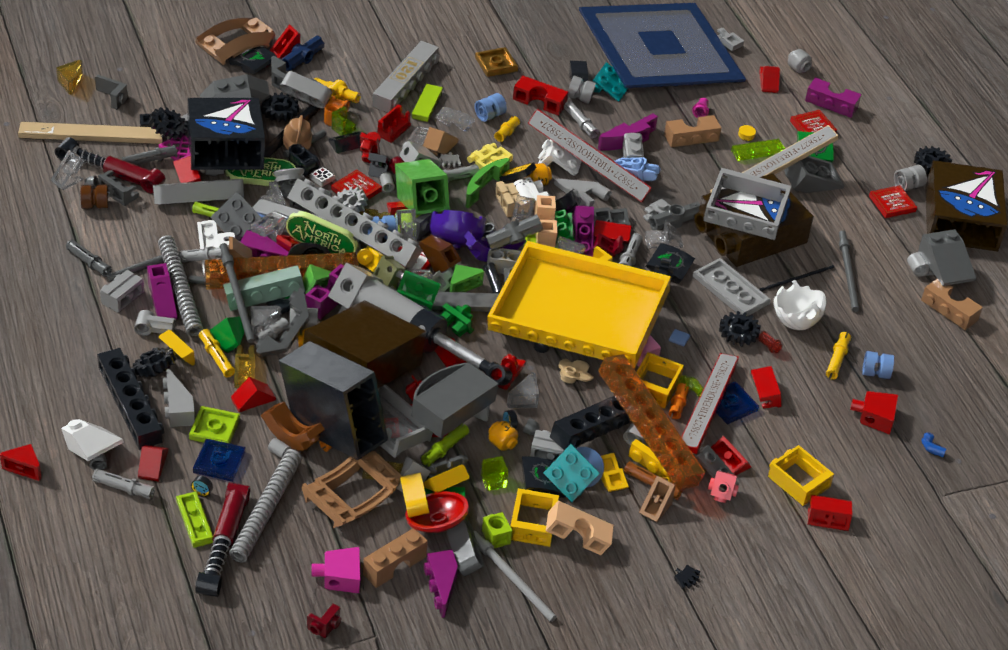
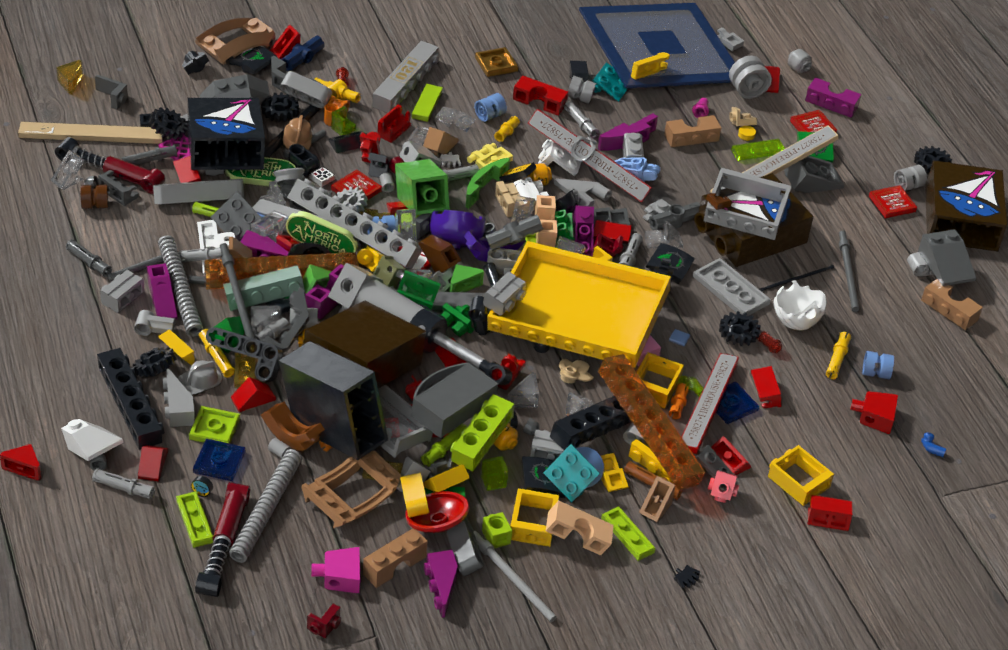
(194, 61): none -> black piece
(201, 377): none -> light grey piece
(244, 348): none -> black beam
(342, 74): none -> clear red pin
(479, 314): none -> black piece
(482, 432): none -> lime brick
(505, 293): none -> light grey brick
(576, 403): none -> clear slope
(591, 141): none -> light grey piece
(629, 534): none -> lime tile
(649, 65): none -> yellow hinge
(718, 202): none -> reddish brown tile
(743, 120): none -> tan bracket
(750, 77): none -> light grey wheel

